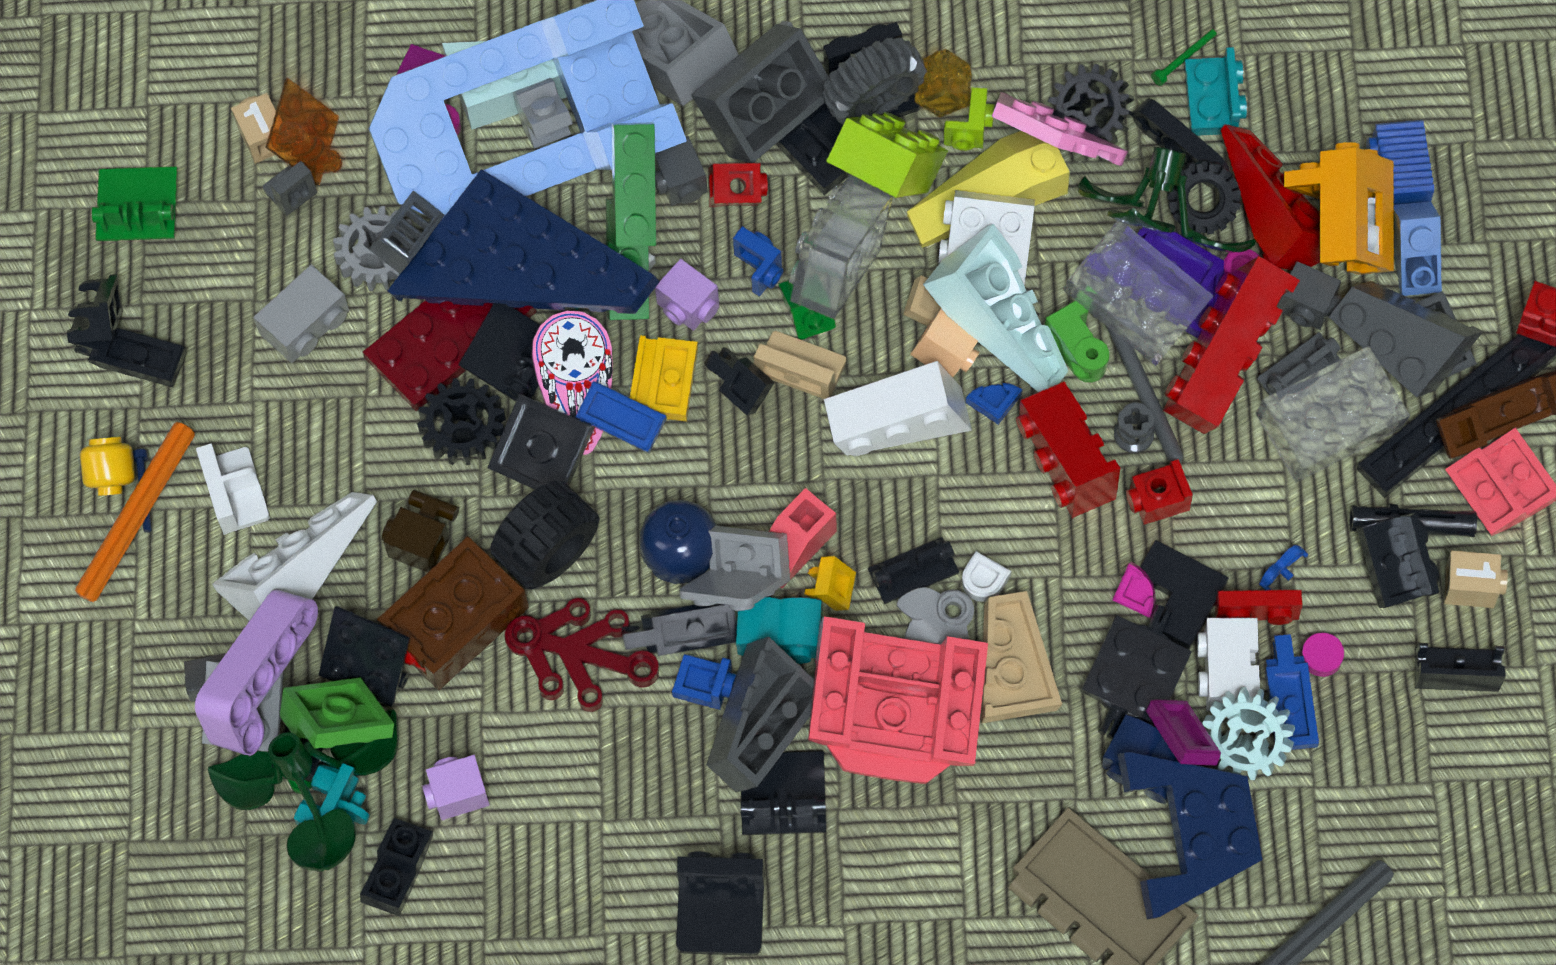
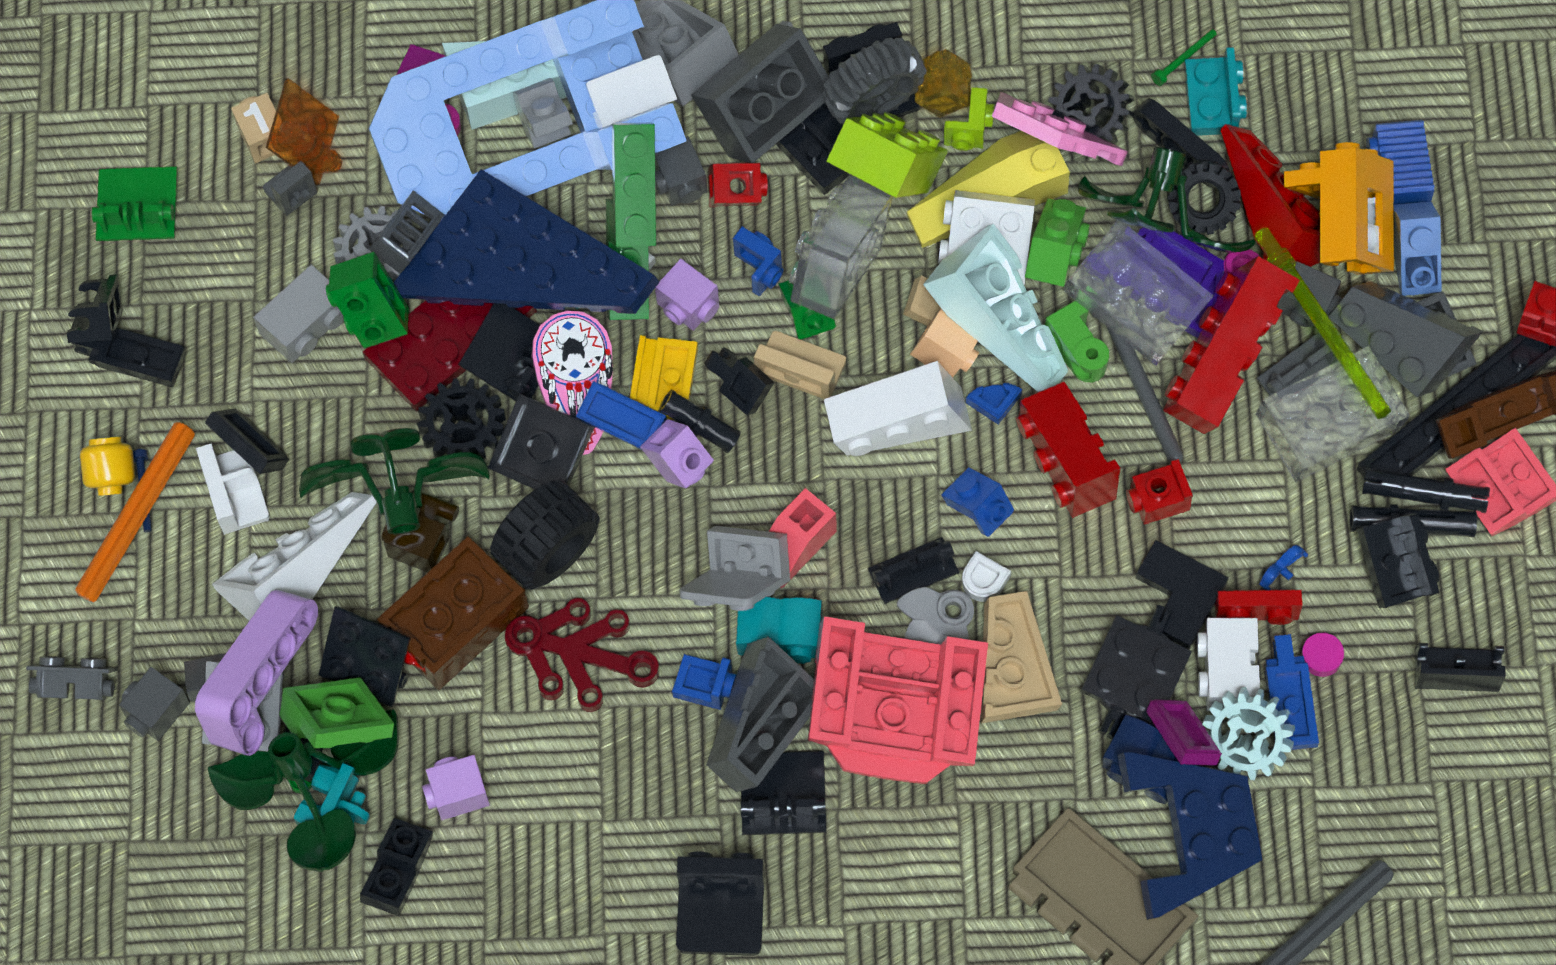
(89, 678): none -> dark grey hinge
(152, 704): none -> dark grey brick
(247, 441): none -> black tile
(367, 300): none -> green brick
(399, 504): none -> dark green plant
(630, 91): none -> white panel
(677, 454): none -> lavender brick
(677, 541): dark blue cylinder -> none
(682, 629): hinge -> none
(699, 421): none -> black pin
(833, 583): yellow tile -> none
(979, 500): none -> blue bracket
(1057, 242): none -> bright green brick
(1124, 432): dark grey bush -> none
(1136, 591): dark pink tile -> none
(1283, 259): none -> clear neon green bar
(1426, 490): none -> black pin
(1474, 579): tan brick -> none

